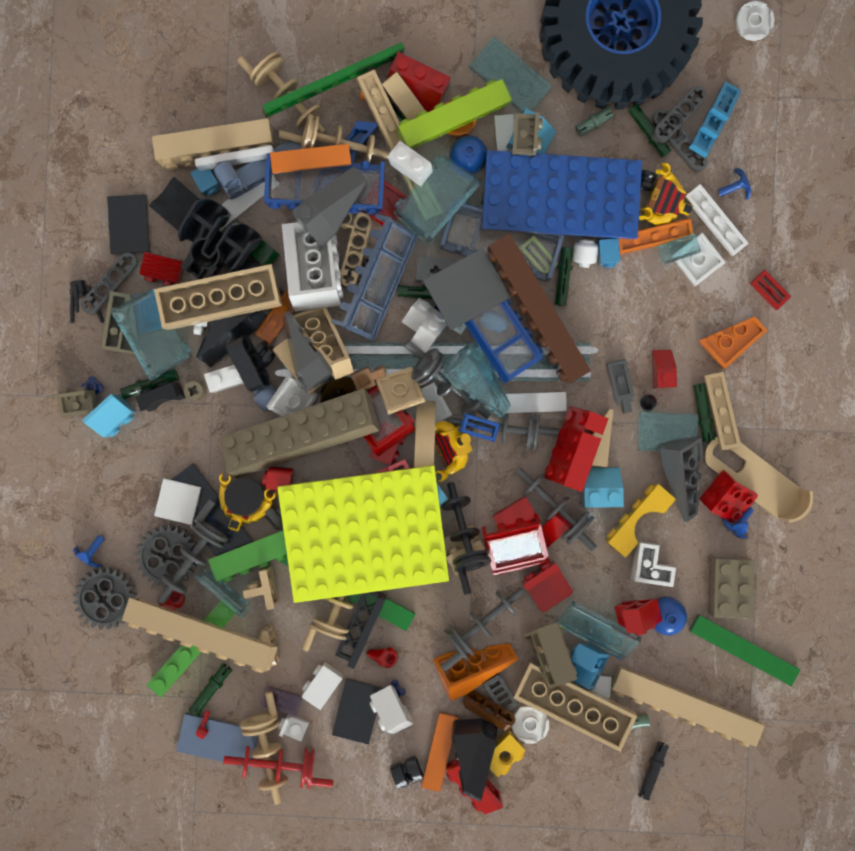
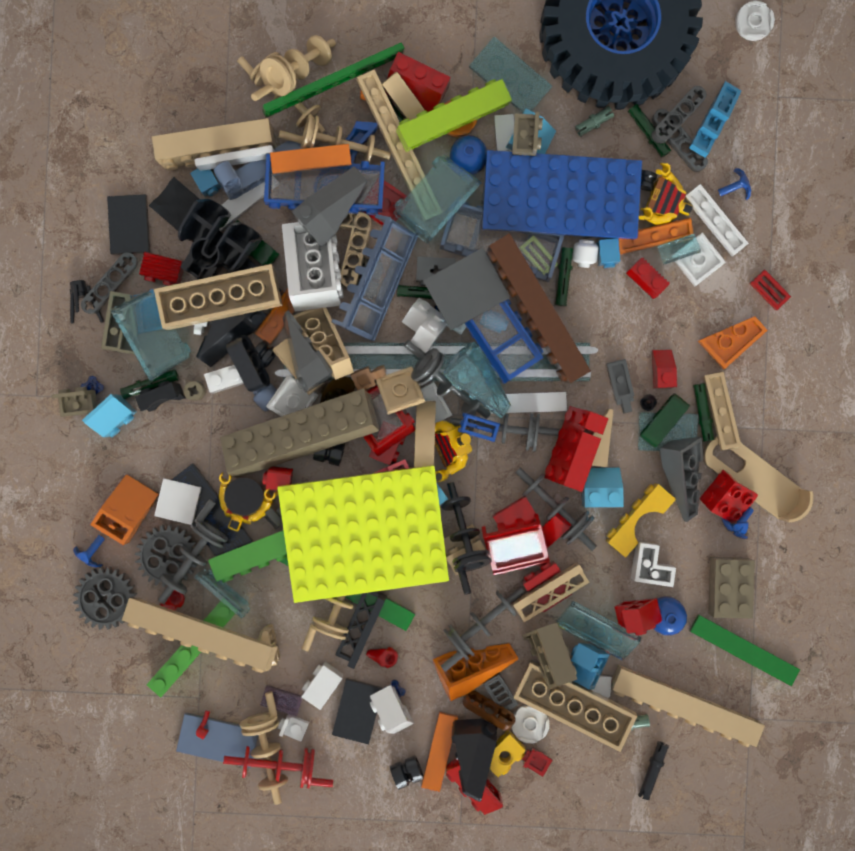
(125, 510): none -> orange slope
(214, 683): dark green pin -> none
(265, 586): tan bracket -> none
(281, 72): none -> tan piece
(332, 455): none -> black wheel
(410, 163): white brick -> none
(536, 761): none -> red bracket
(561, 578): none -> tan fence
(647, 278): none -> red brick
(664, 420): none -> dark green beam

